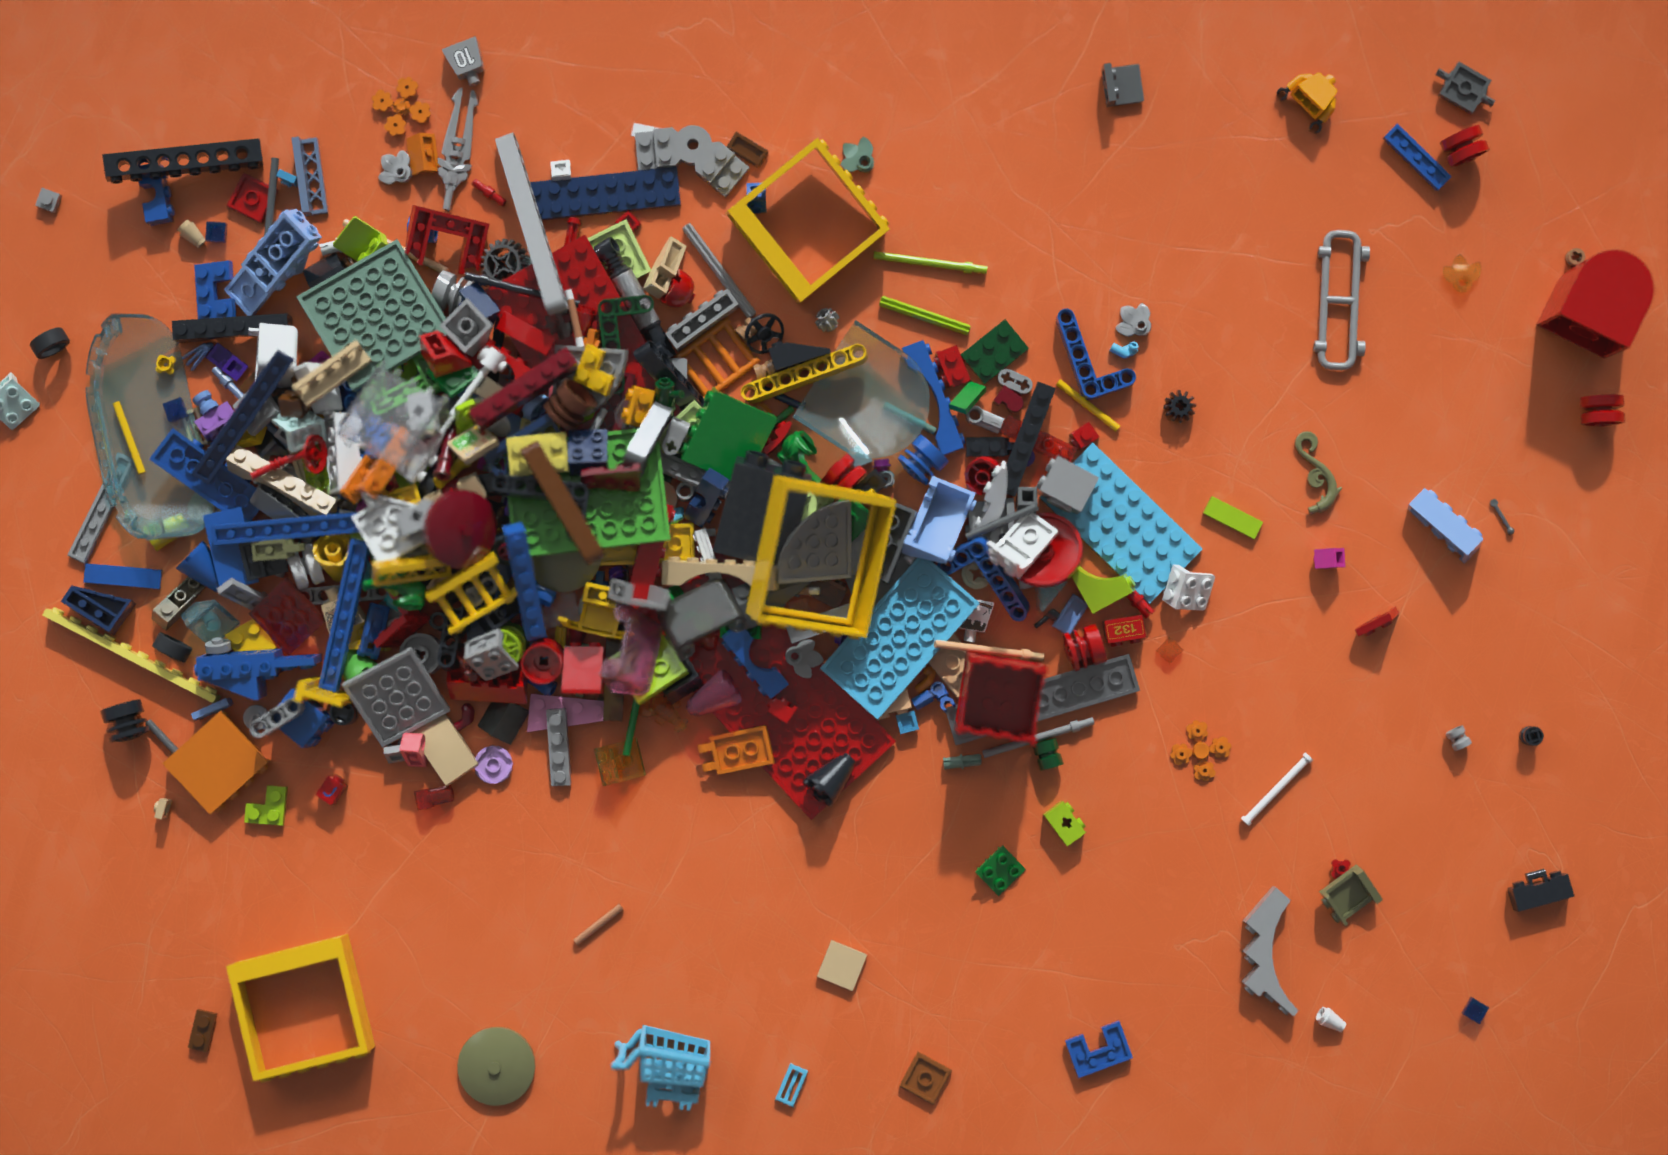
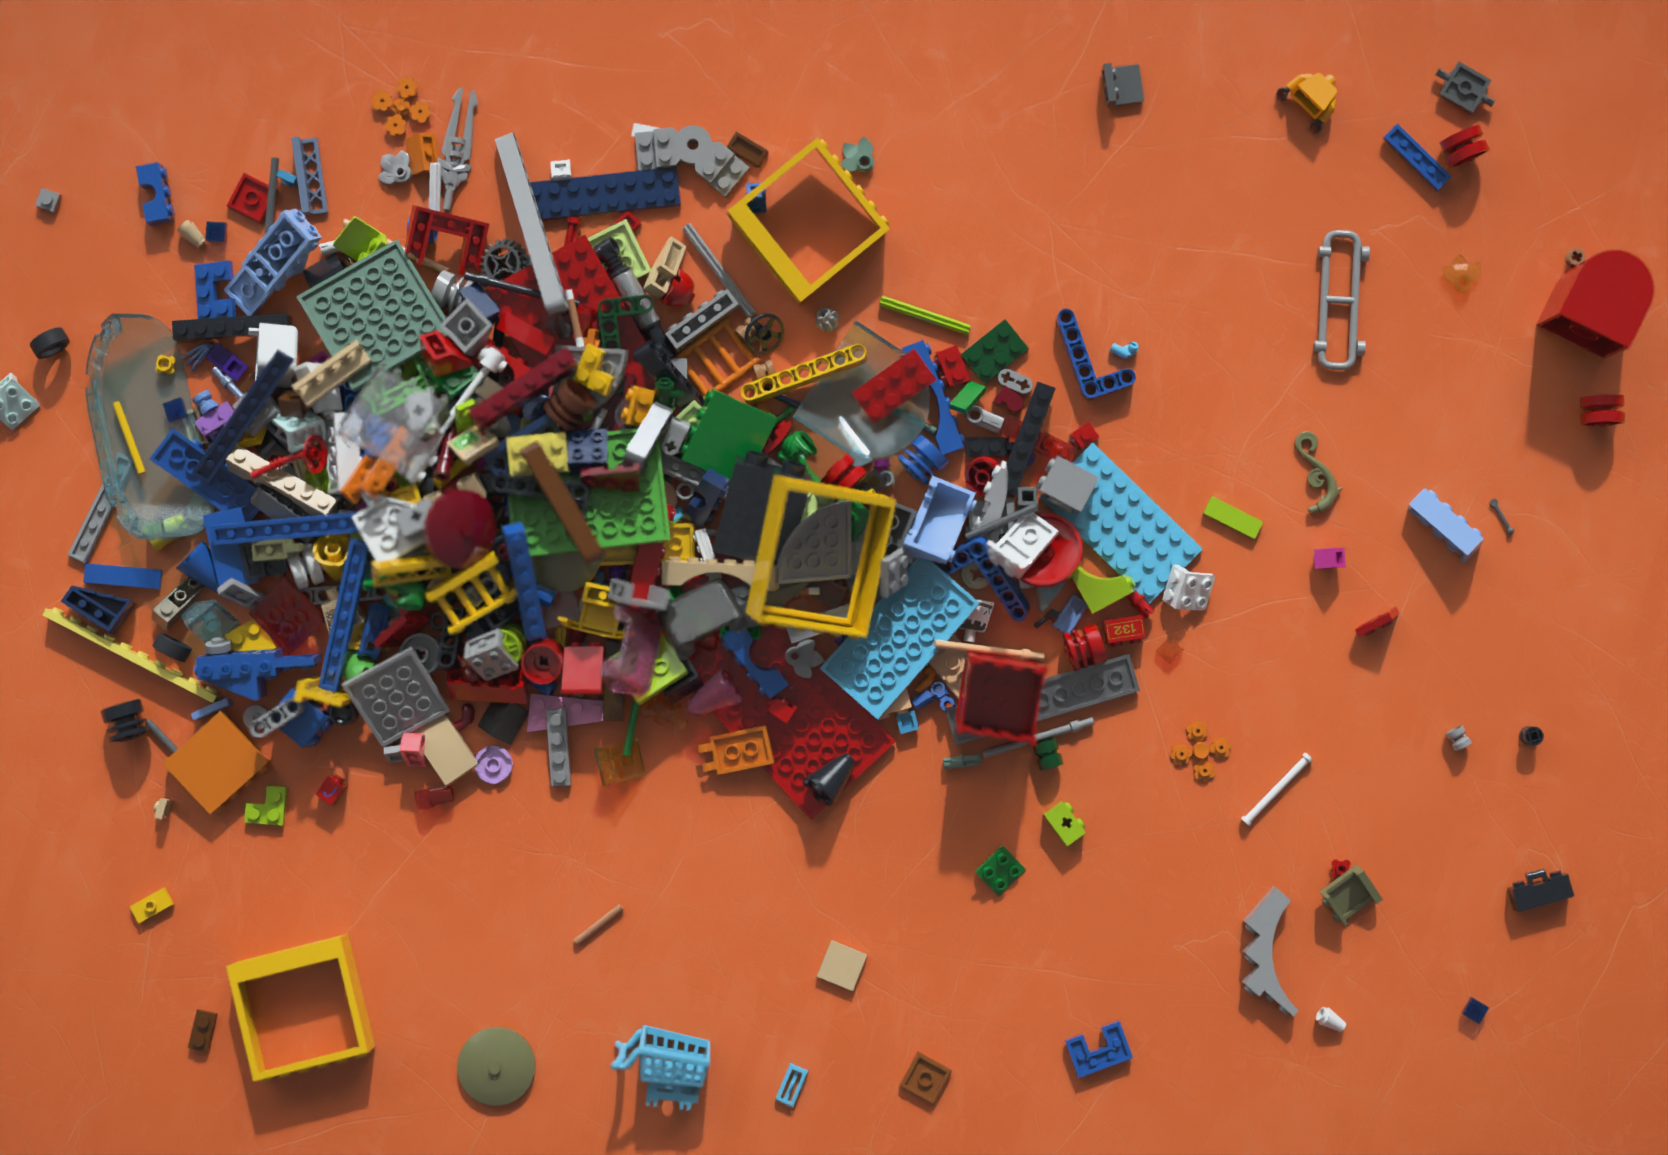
(113, 161): black brick -> none
(151, 905): none -> yellow plate
(435, 186): none -> white axle
(466, 60): light grey torso -> none
(489, 192): red bar -> none
(790, 354): black slope -> none
(894, 386): none -> red plate
(894, 572): none -> light grey plate
(967, 267): lime bar -> none
(1086, 404): yellow bar -> none
(1131, 320): light grey plate -> none
(1175, 399): black gear -> none

